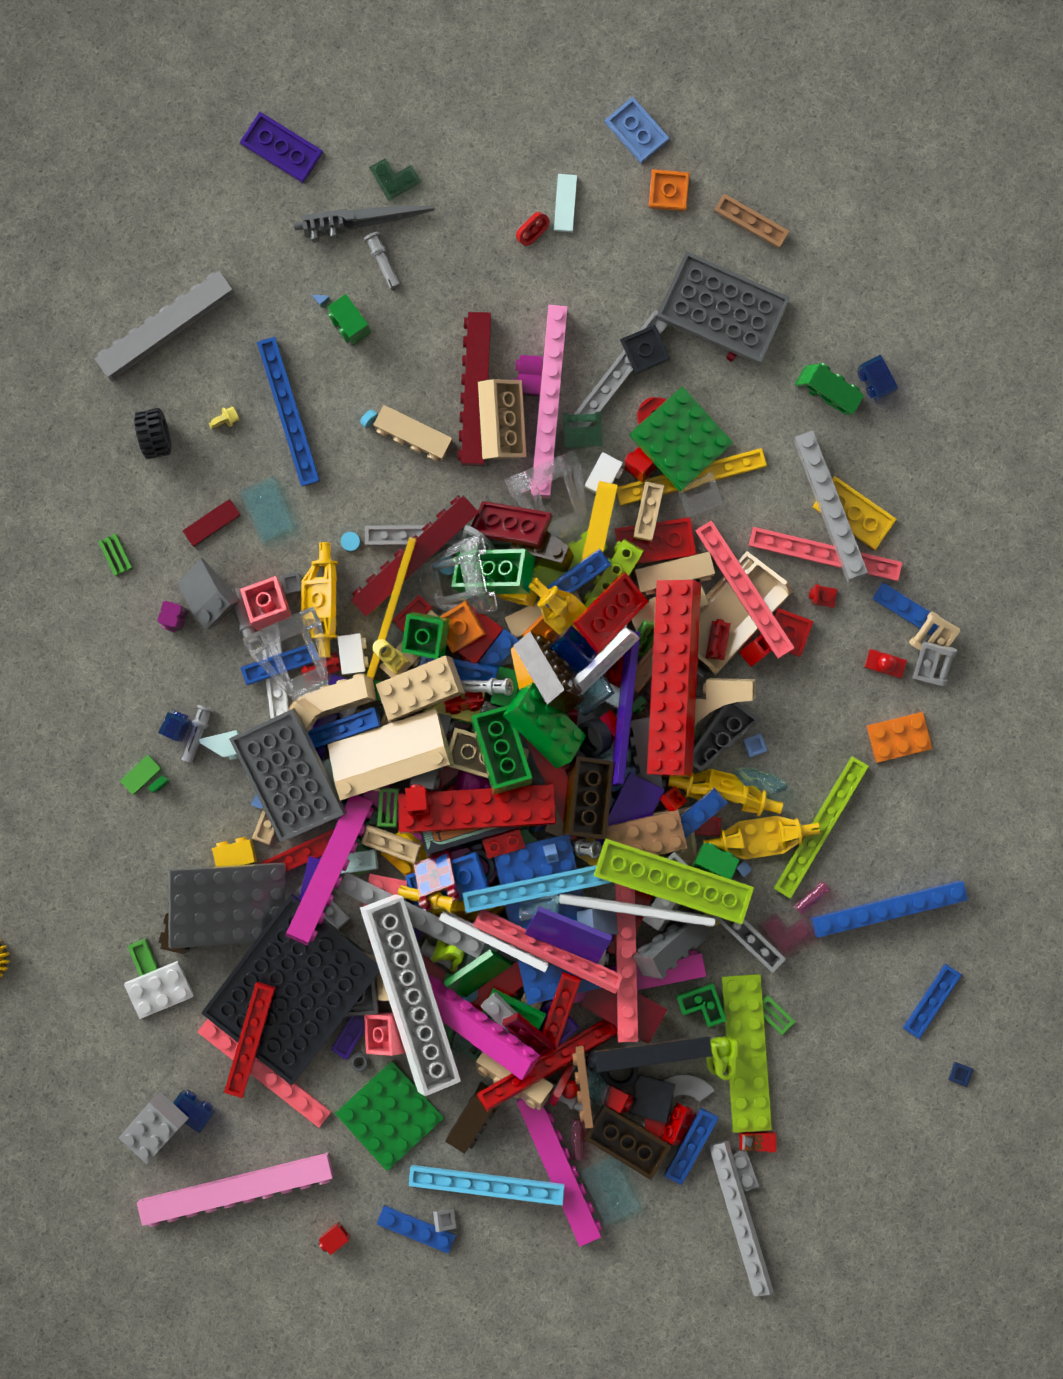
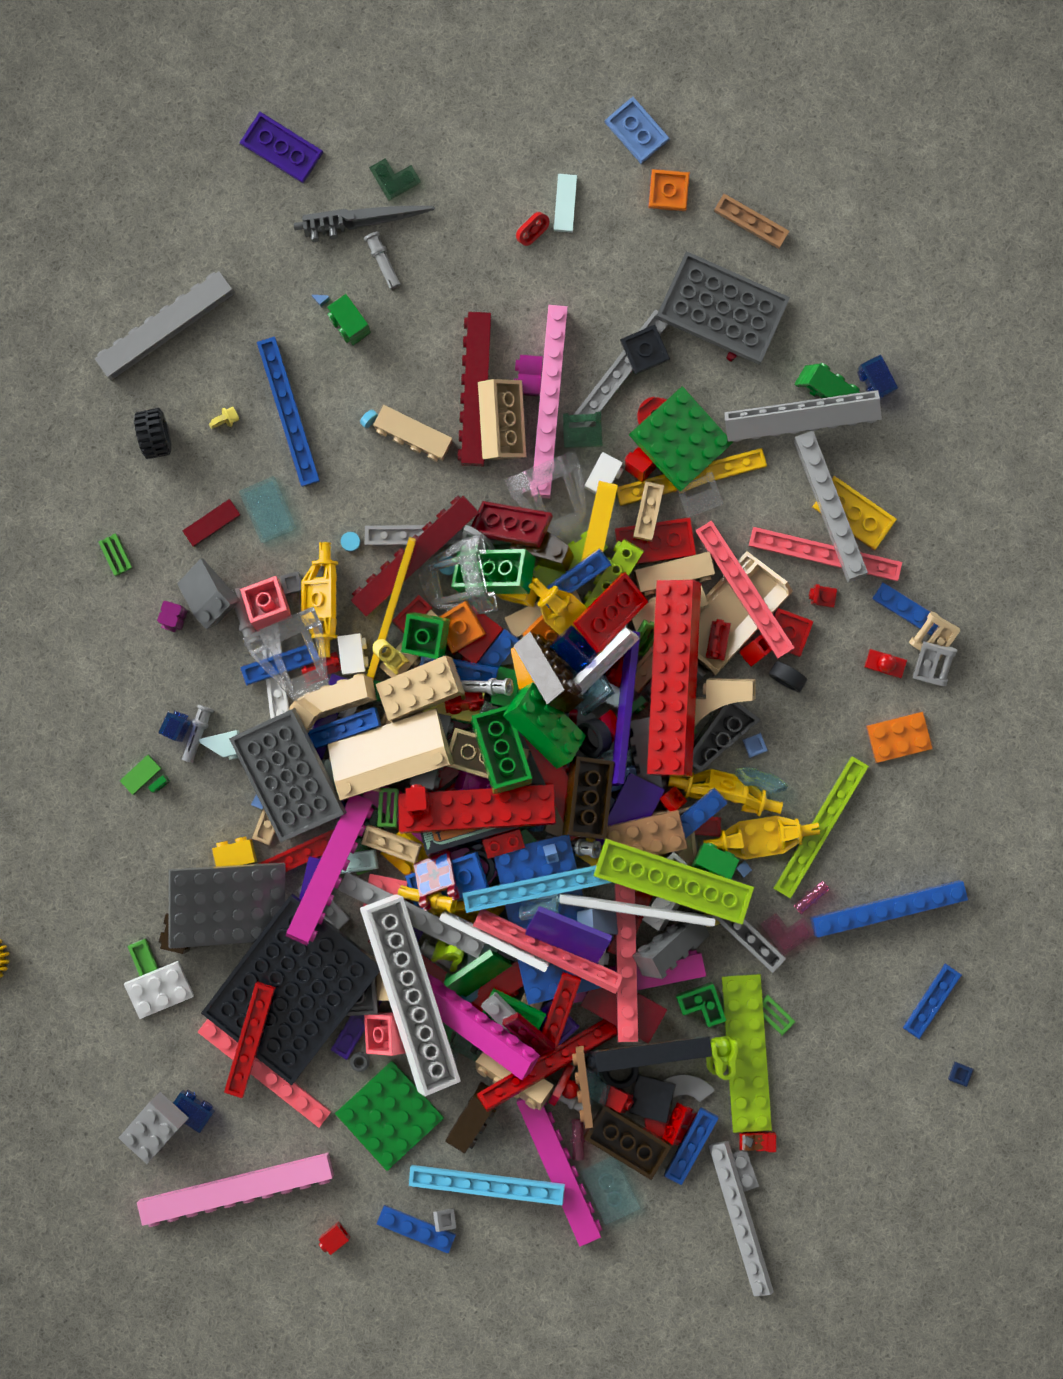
(788, 676): none -> black tyre
(803, 416): none -> light grey brick

